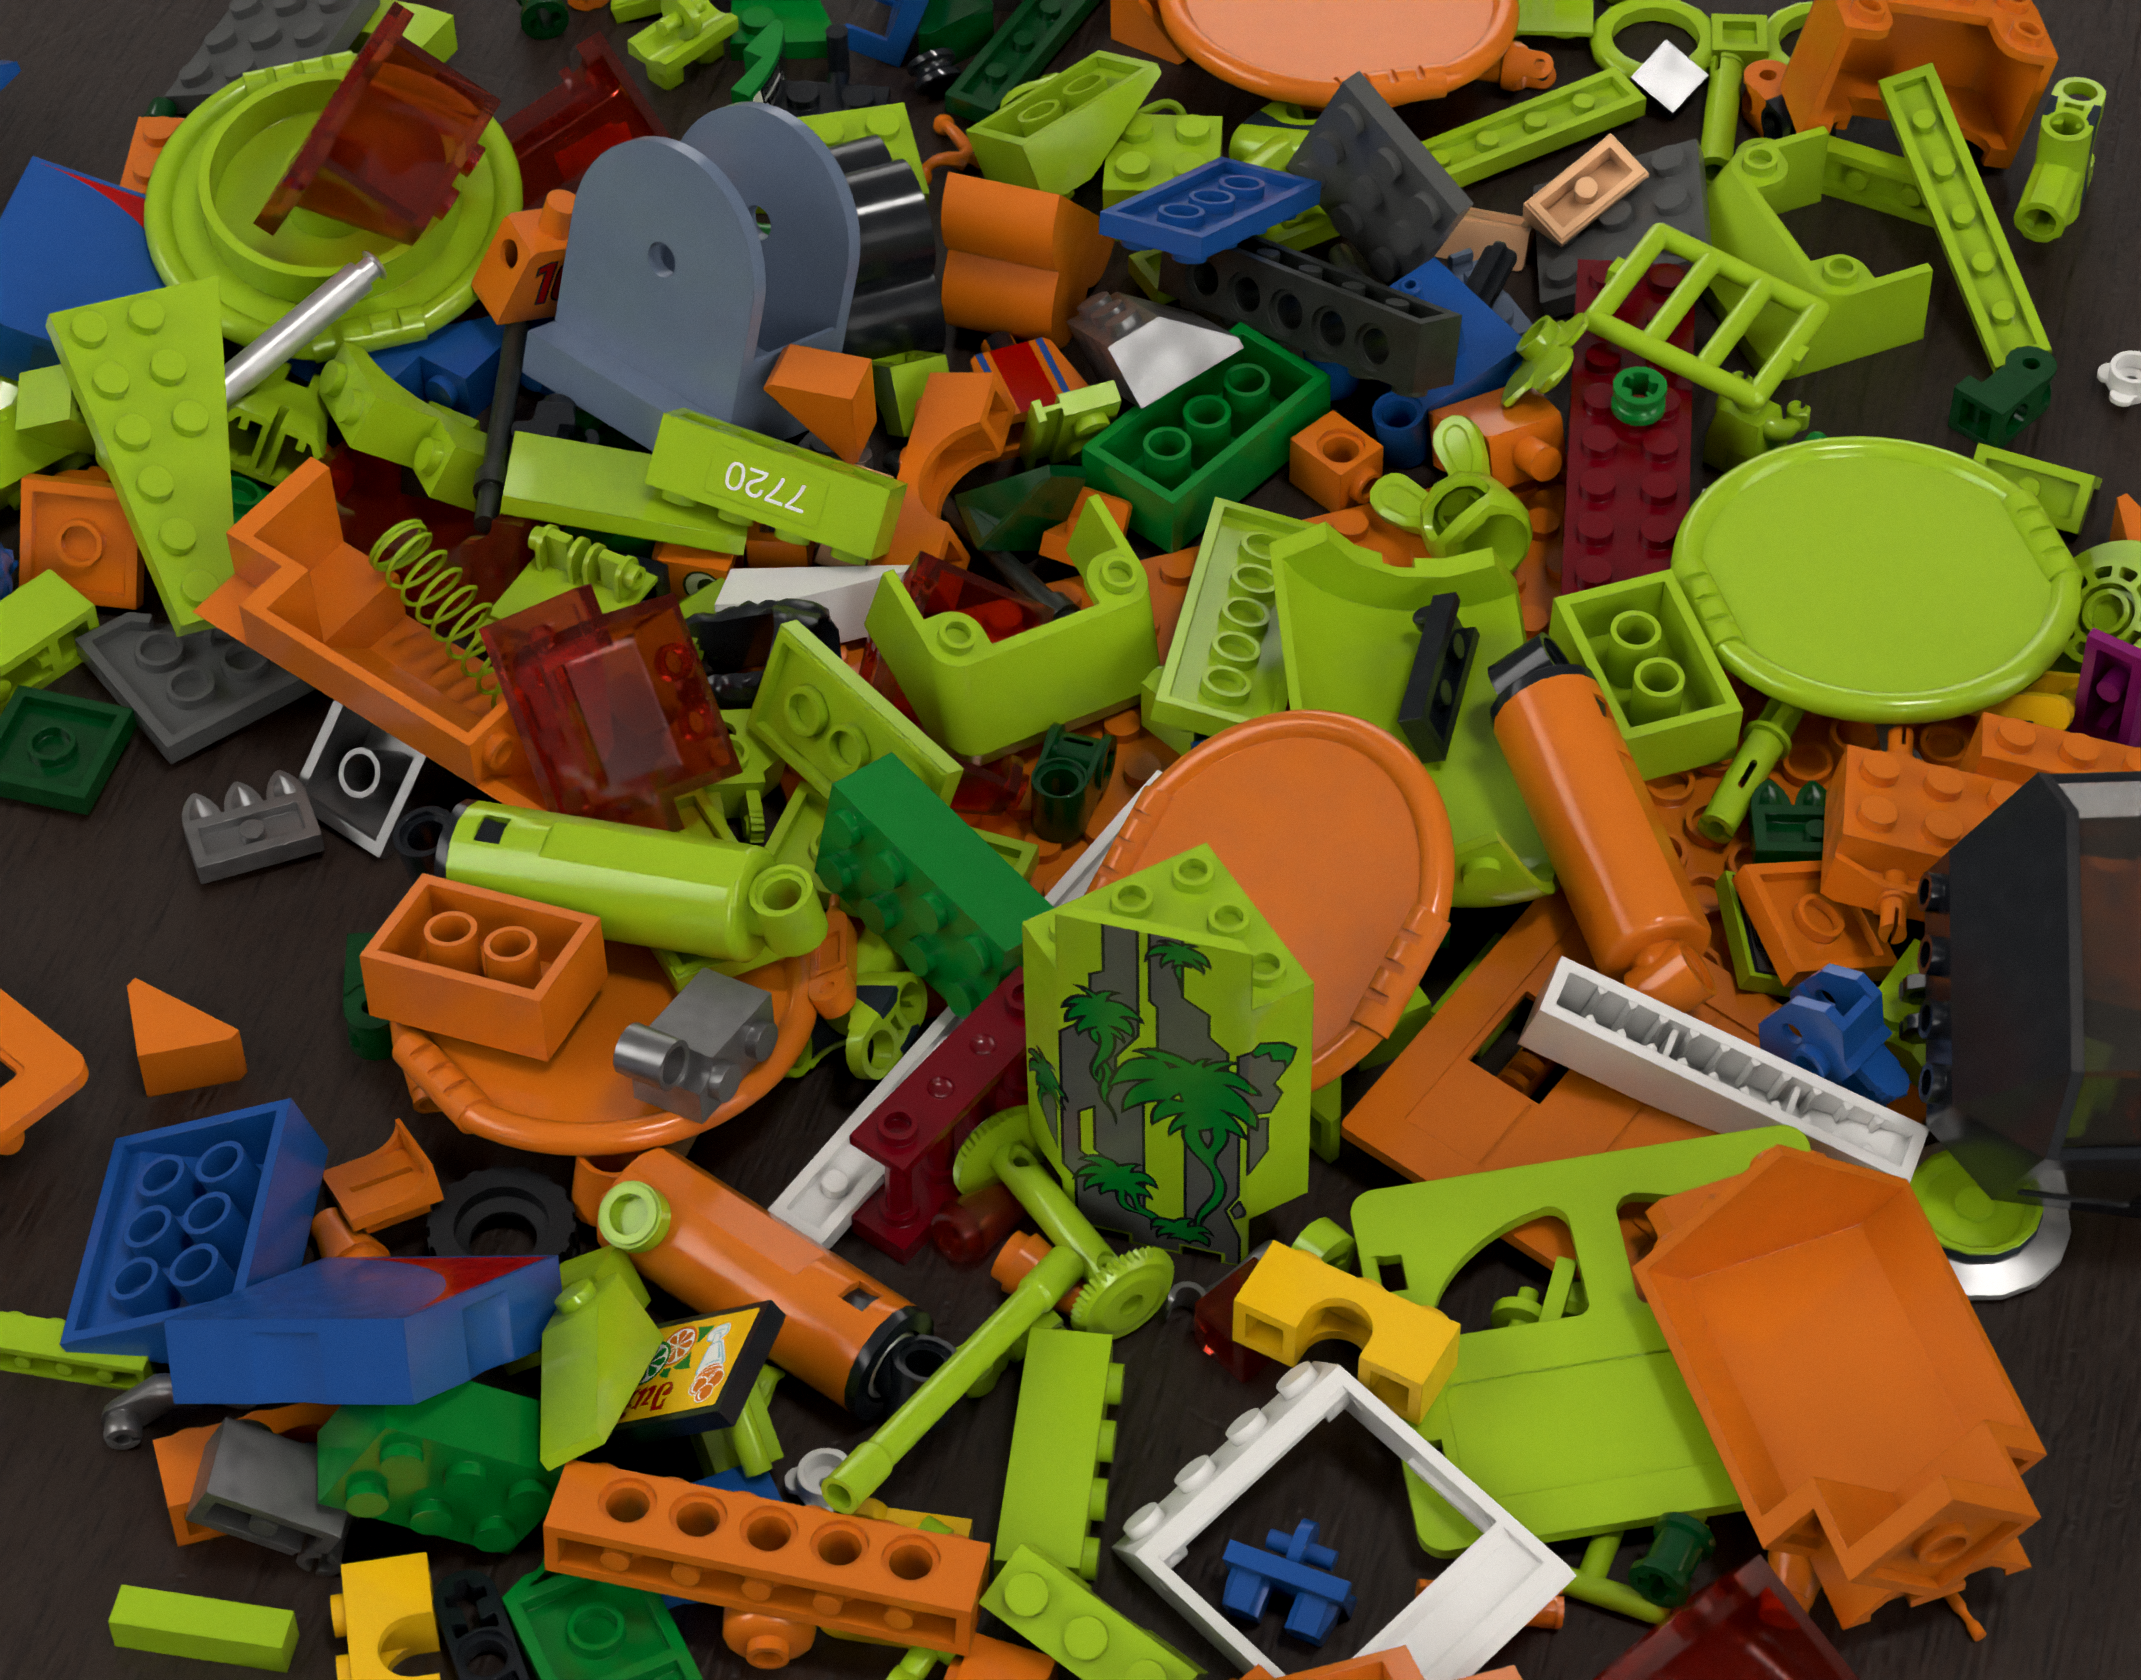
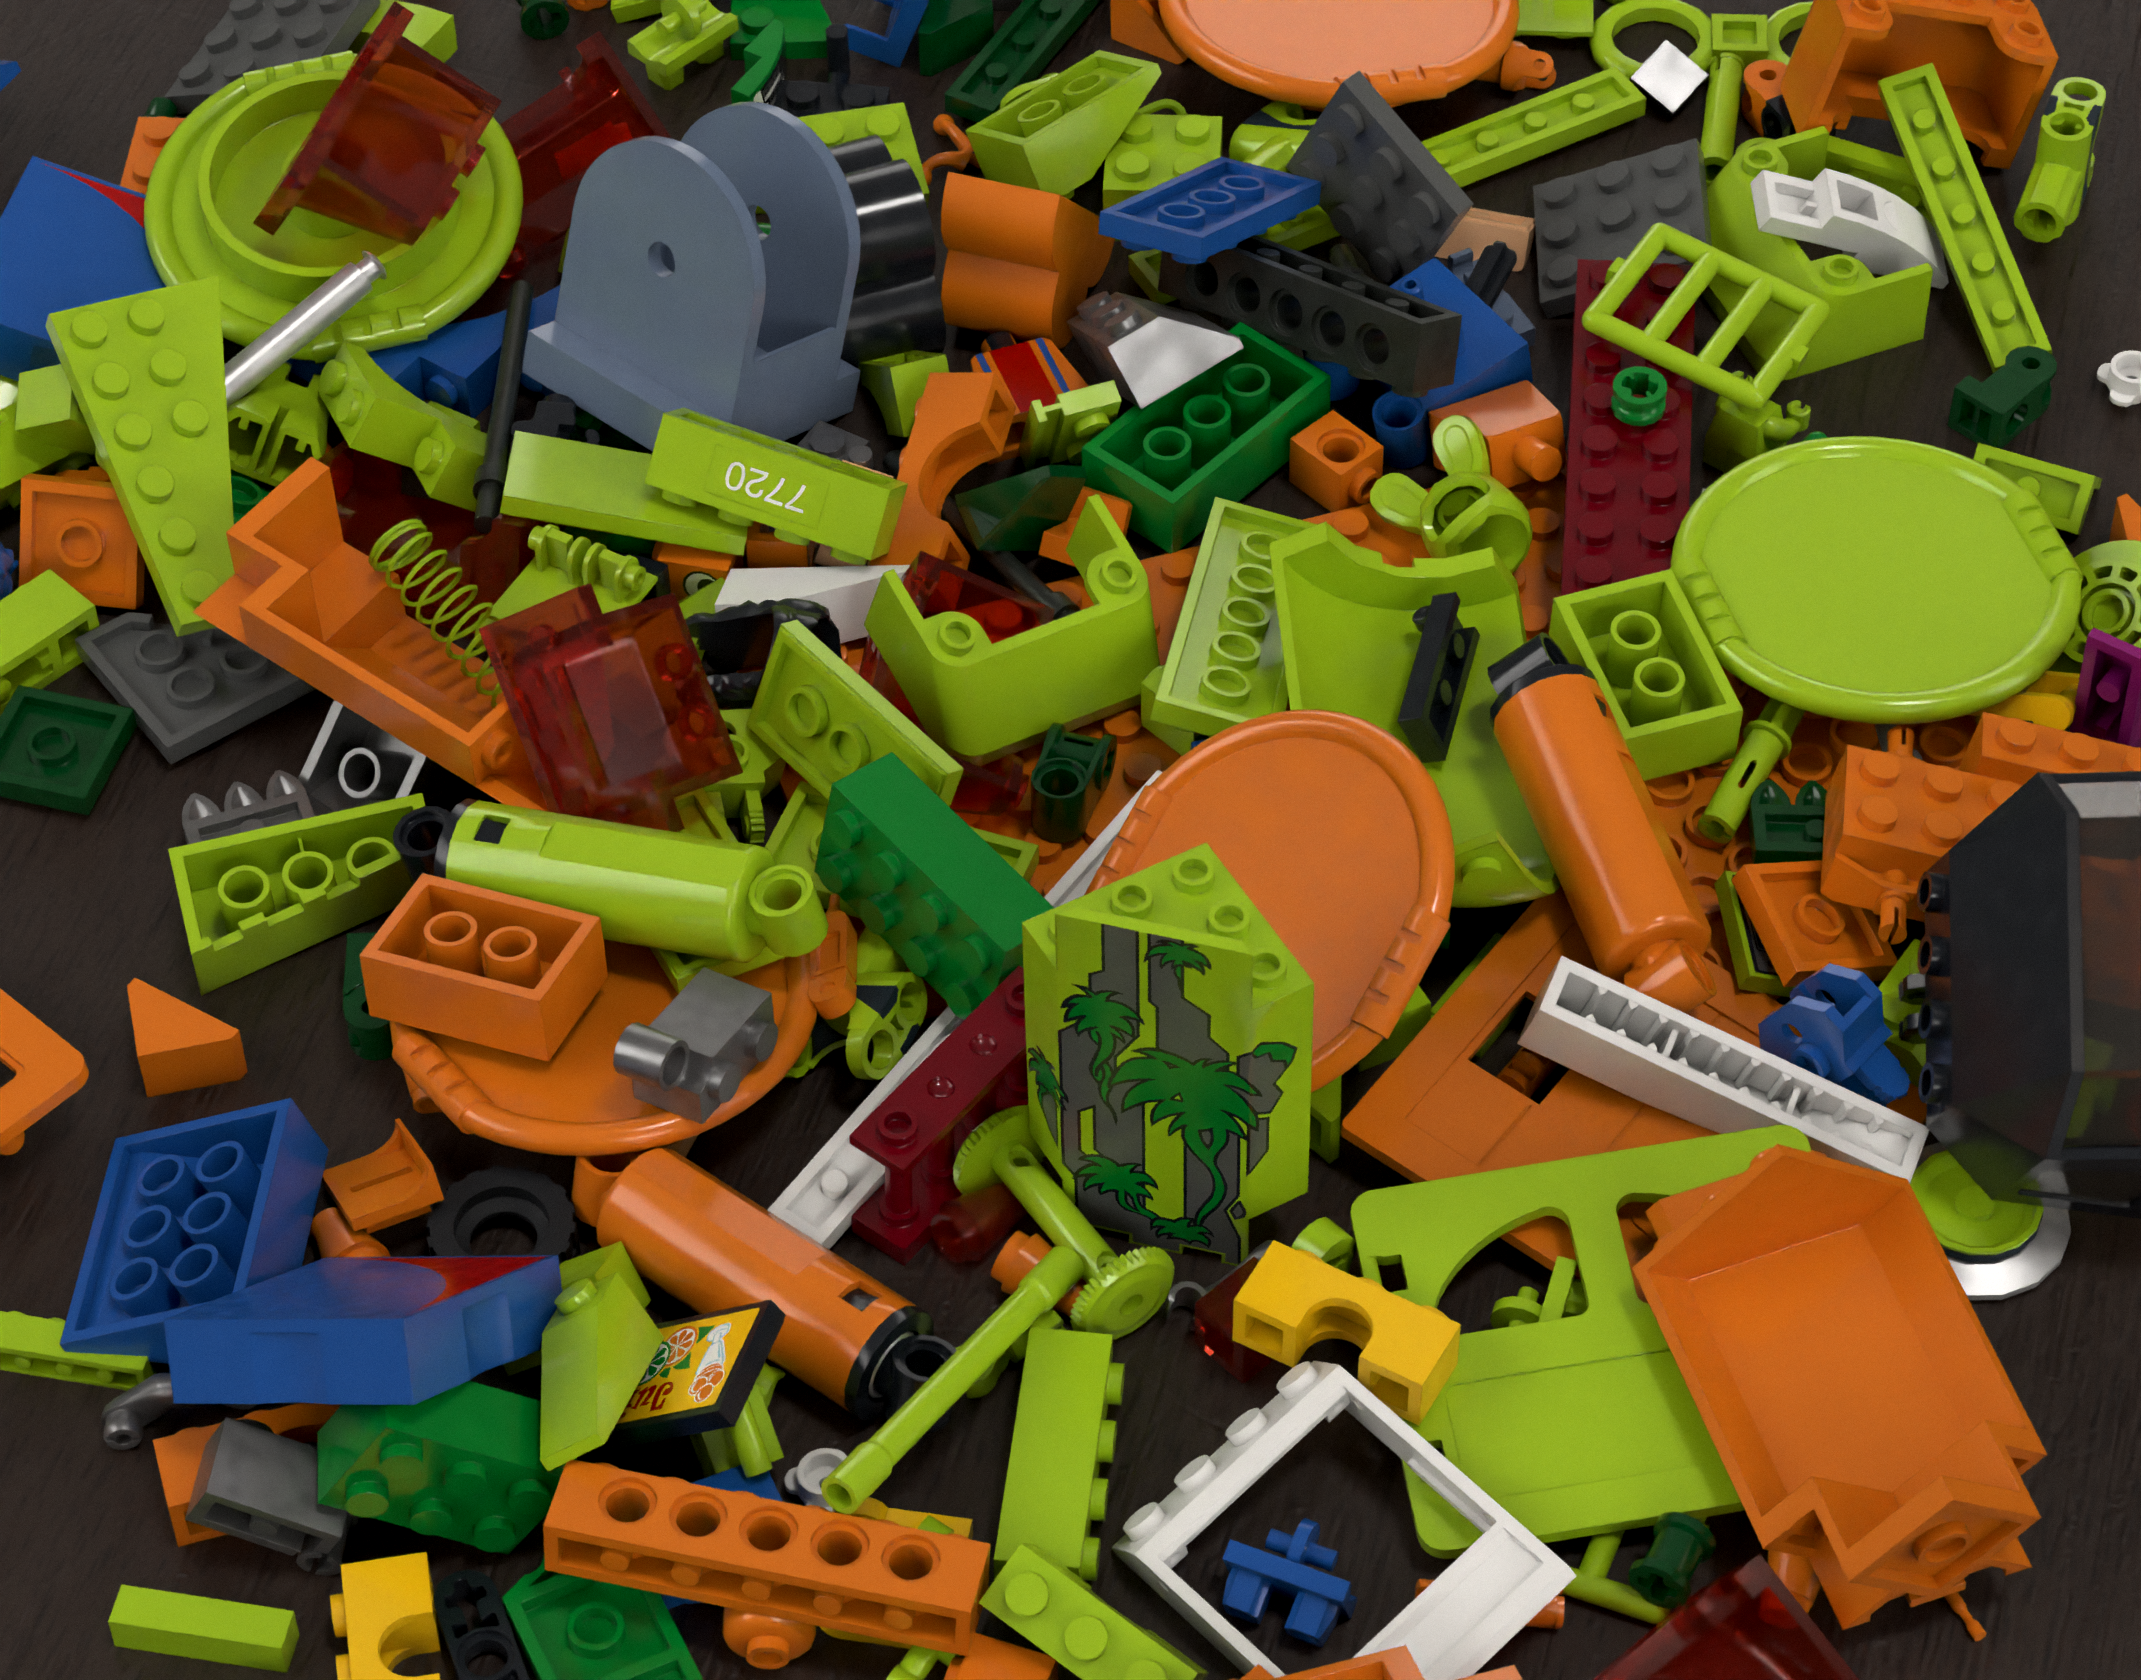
(287, 887): none -> lime wedge
(526, 262): orange torso -> none
(634, 1216): lime tile -> none
(828, 395): orange slope -> none
(934, 71): black bush -> none
(1545, 355): lime plate -> none
(1584, 191): light nougat slope -> none
(1851, 217): none -> white slope

